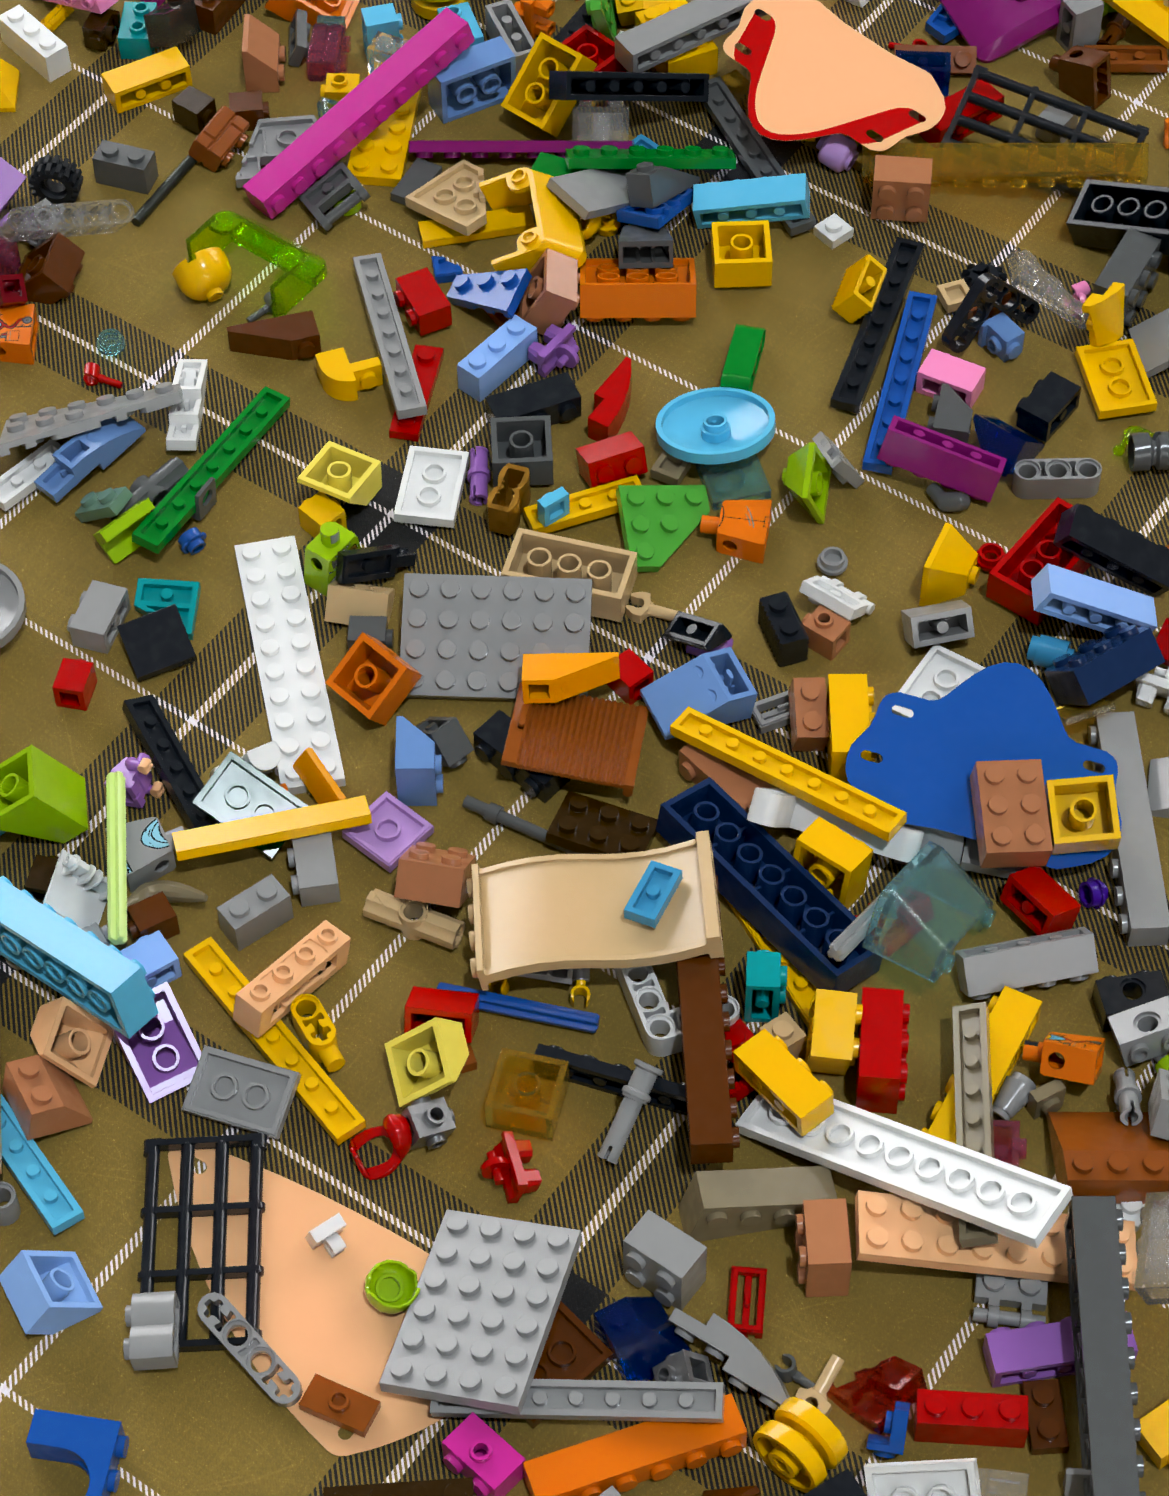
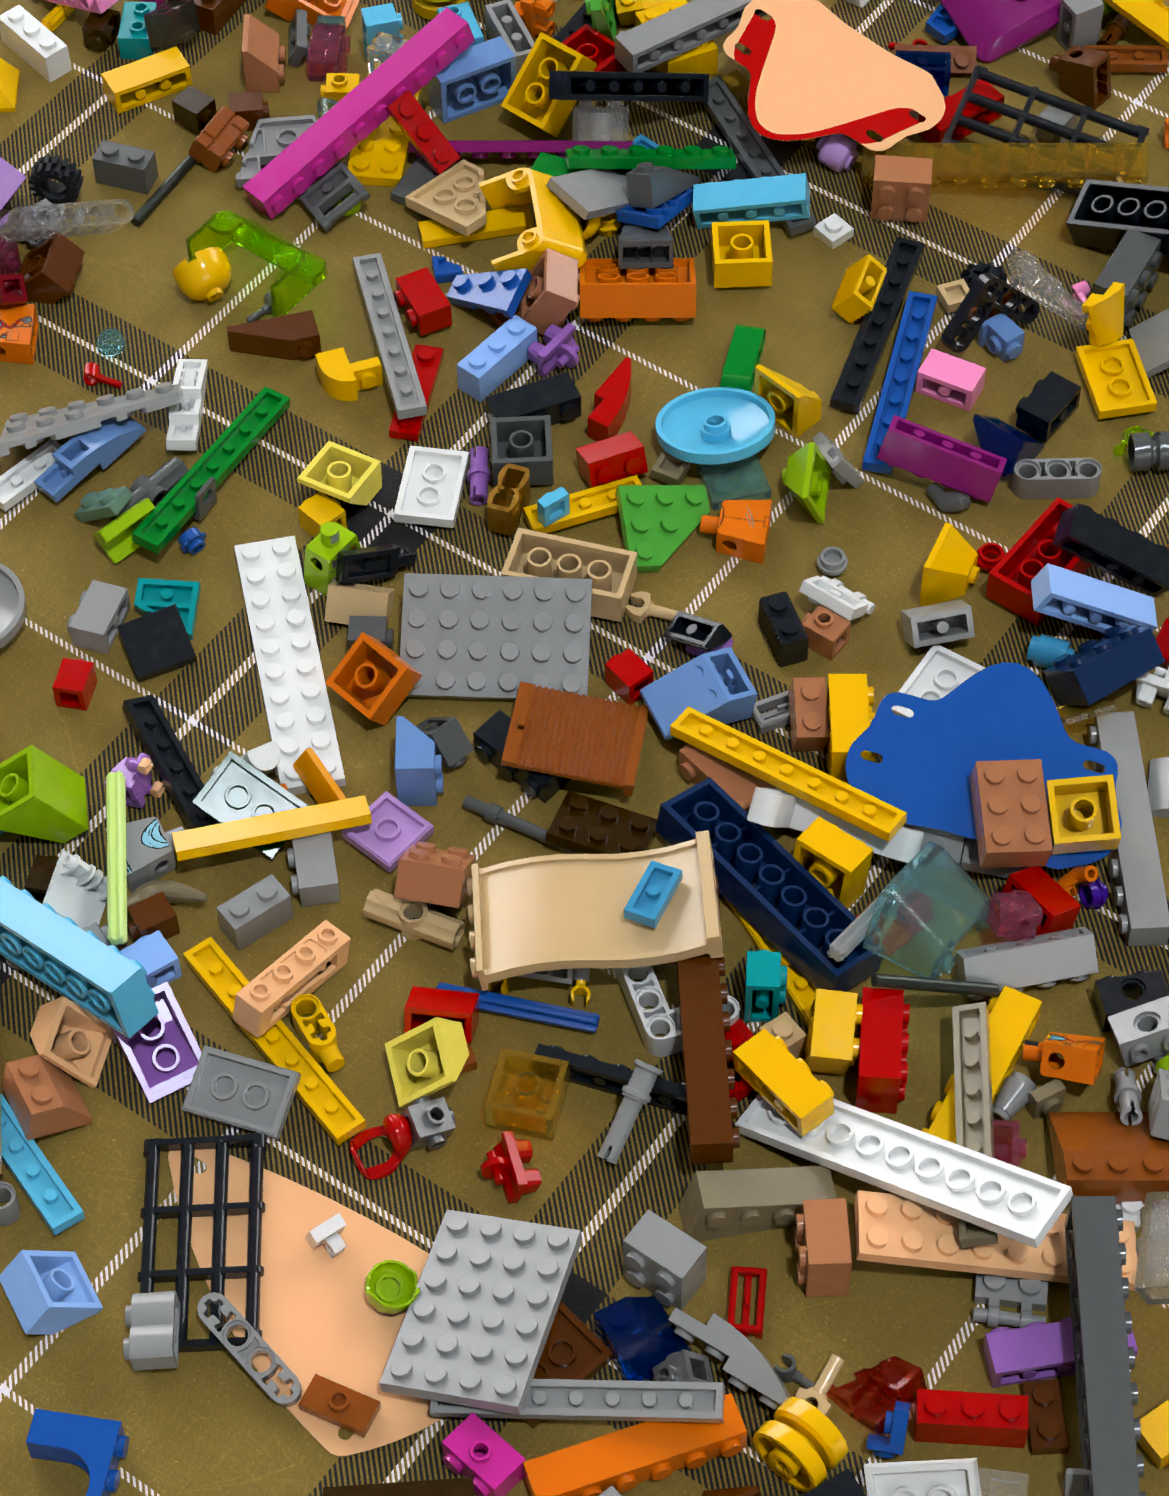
(422, 132): none -> red plate
(564, 675): light orange slope -> none
(793, 404): none -> yellow slope
(934, 985): none -> pearl dark grey bar
(952, 415): dark grey slope -> none
(1014, 915): none -> clear pink brick
(1077, 875): none -> orange arm

